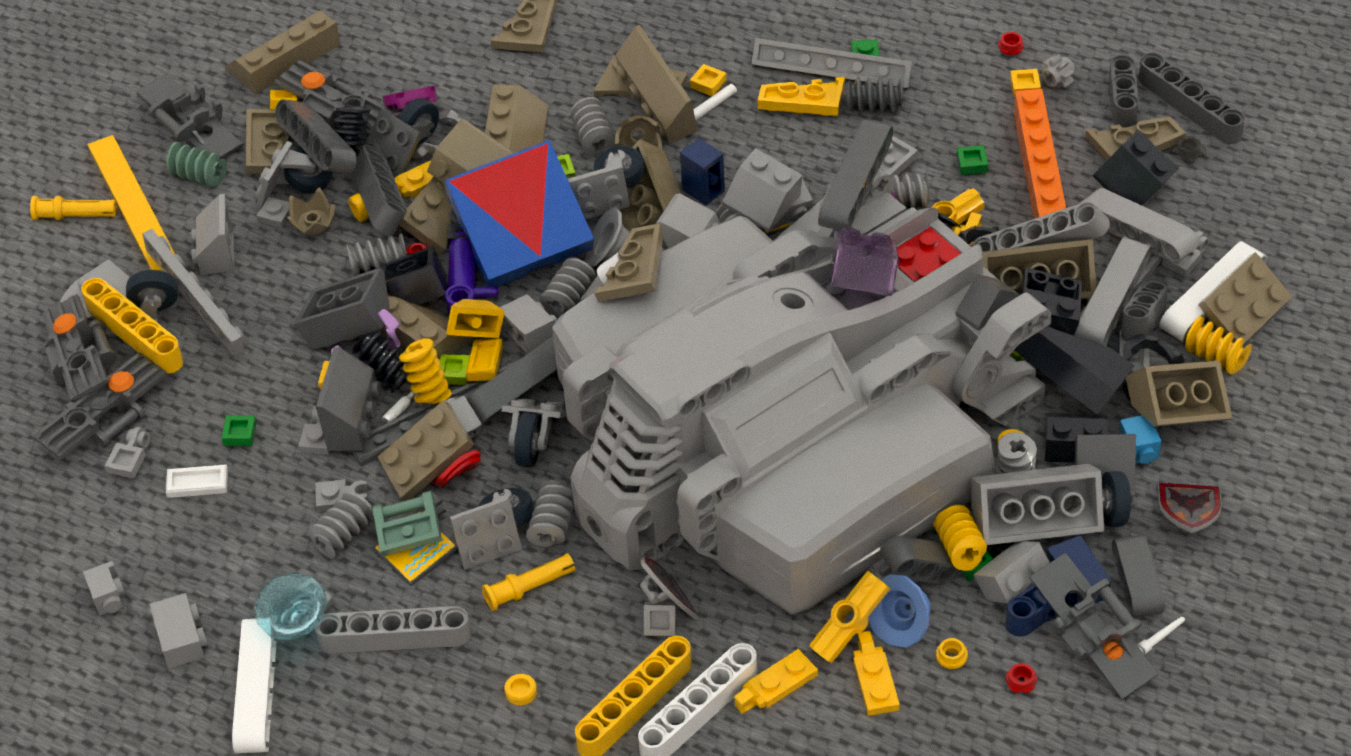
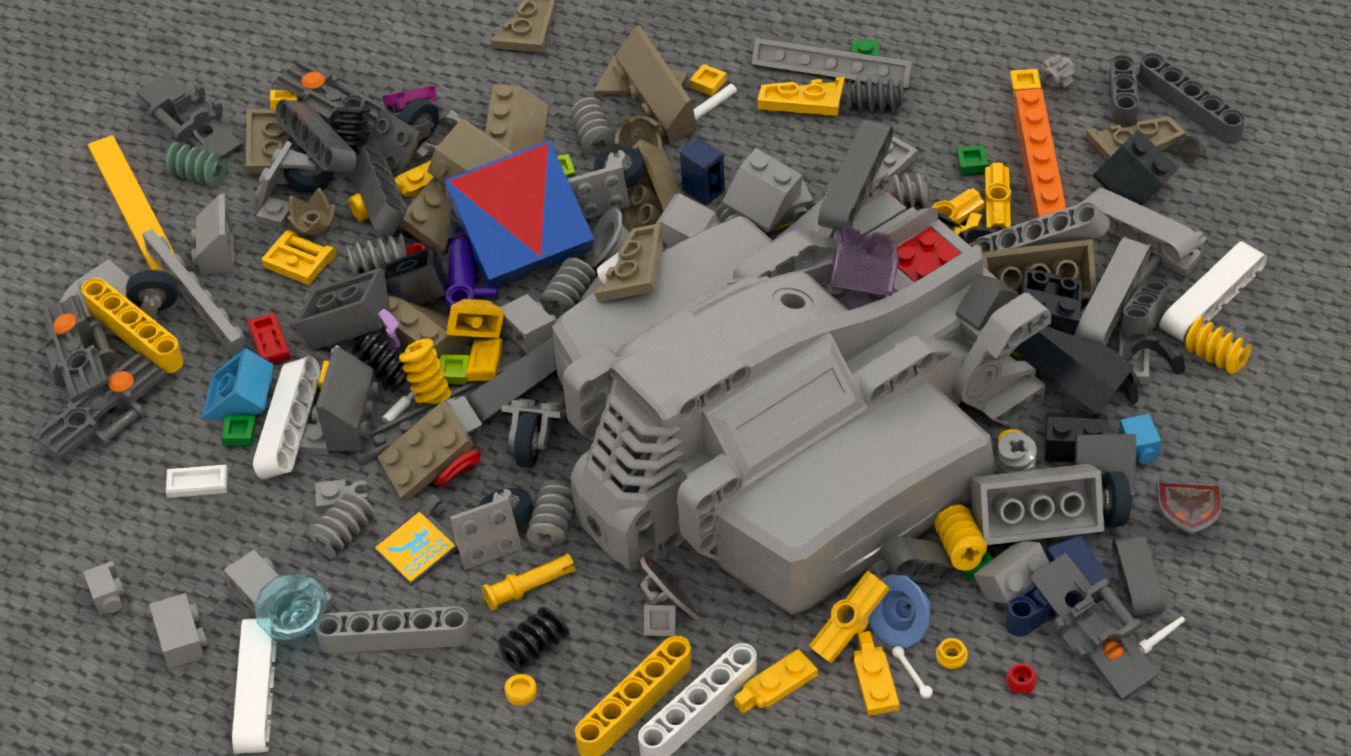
(60, 208): yellow pin -> none
(127, 459): light grey plate -> none
(239, 387): none -> dark azure slope
(249, 576): none -> light grey brick
(269, 338): none -> red plate
(286, 418): none -> white beam
(295, 263): none -> yellow plate
(301, 42): dark tan slope -> none
(407, 531): sand green plate -> none
(531, 636): none -> black piece
(925, 691): none -> white hinge
(997, 196): none -> yellow piece
(1011, 43): red plate -> none
(1180, 393): dark tan slope -> none
(1245, 299): dark tan plate -> none

